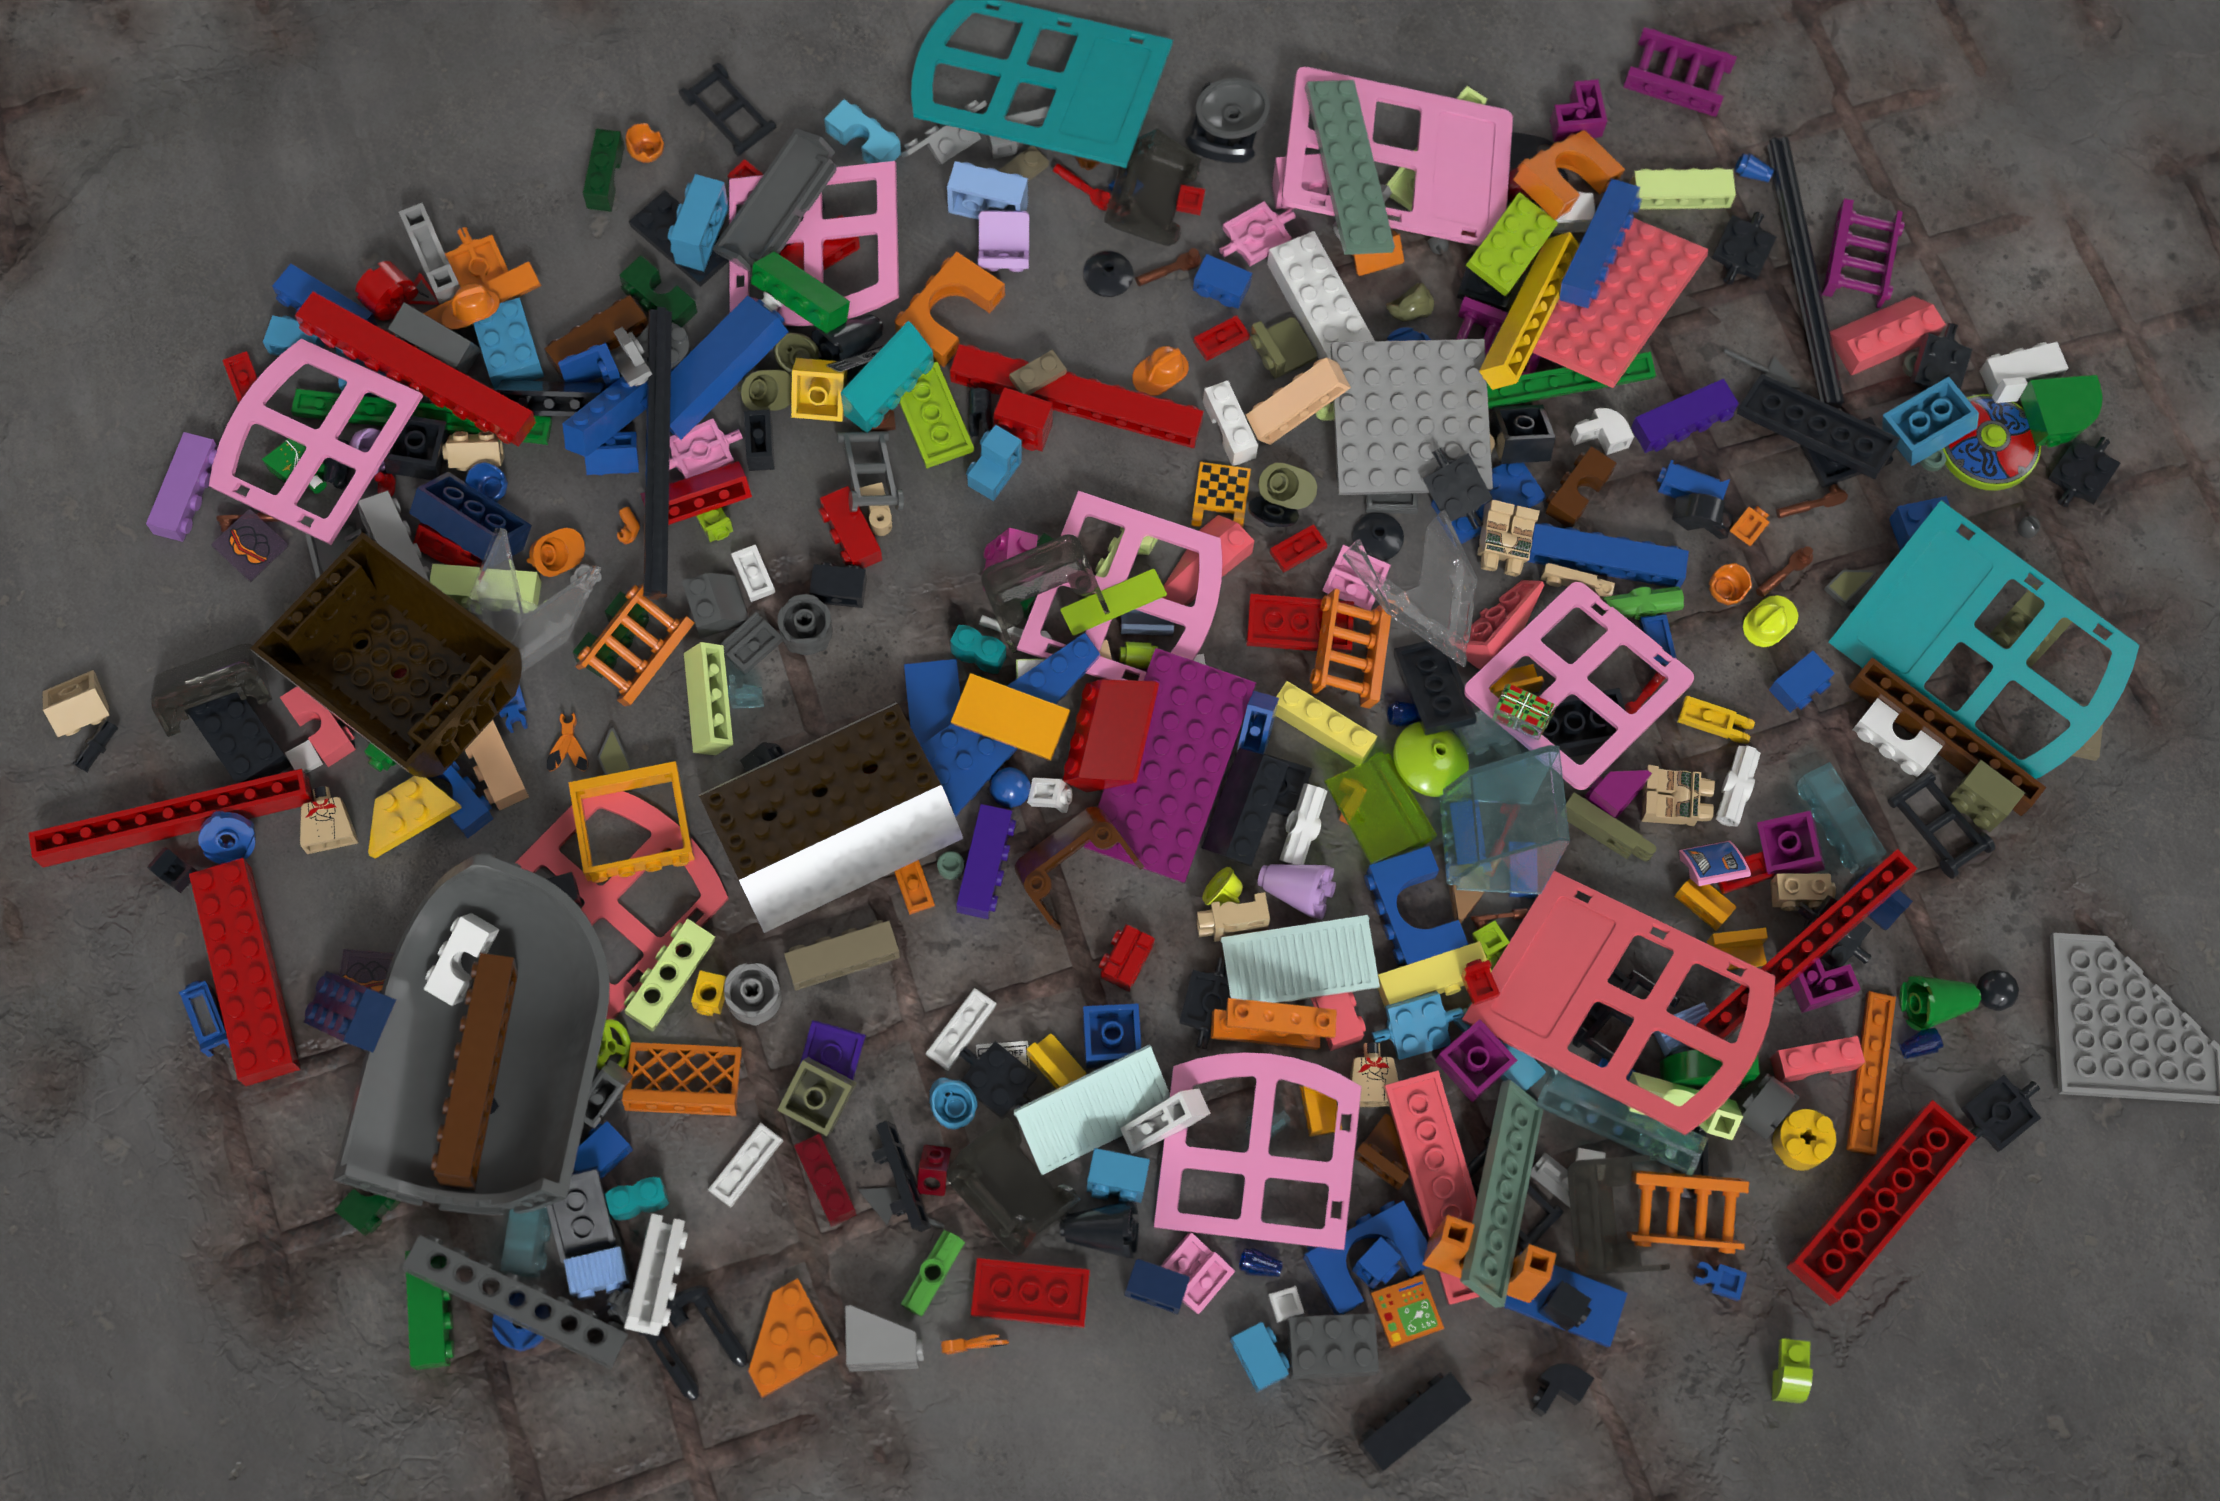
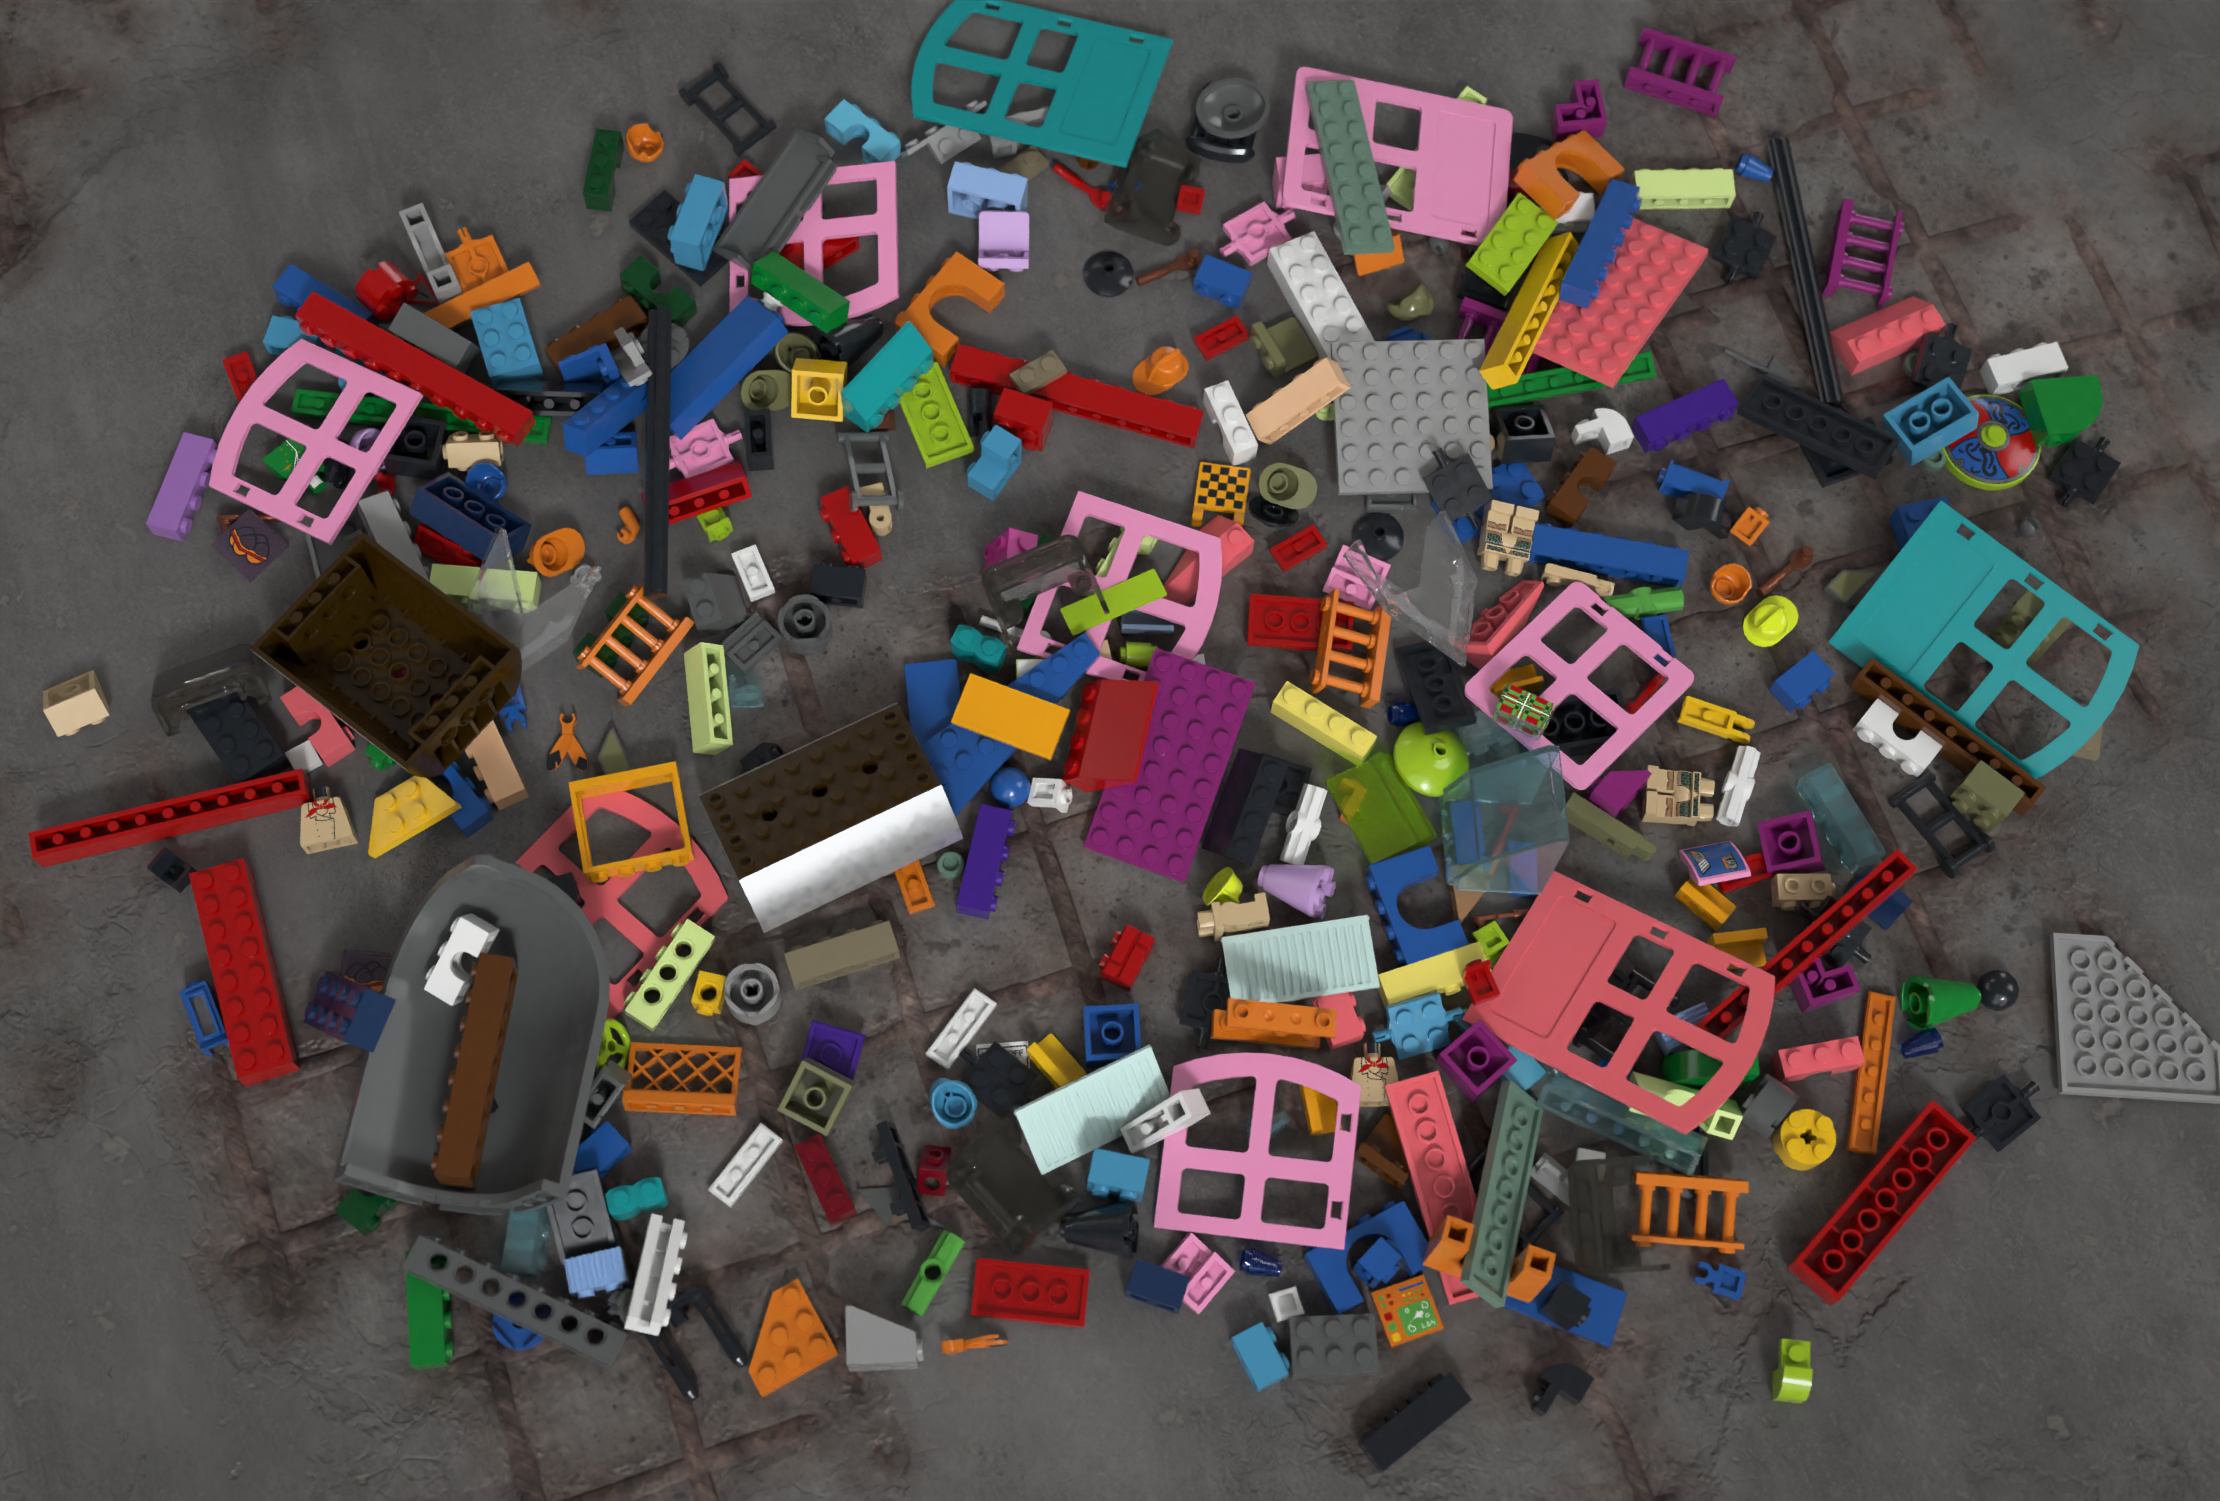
(95, 745): black pin -> none
(227, 823): blue plate -> none
(469, 305): orange piece -> none
(855, 360): sticker -> none
(1034, 865): reddish brown windscreen -> none
(1258, 722): blue brick -> none
(1835, 497): copper piece -> none
(2009, 390): white tile -> none

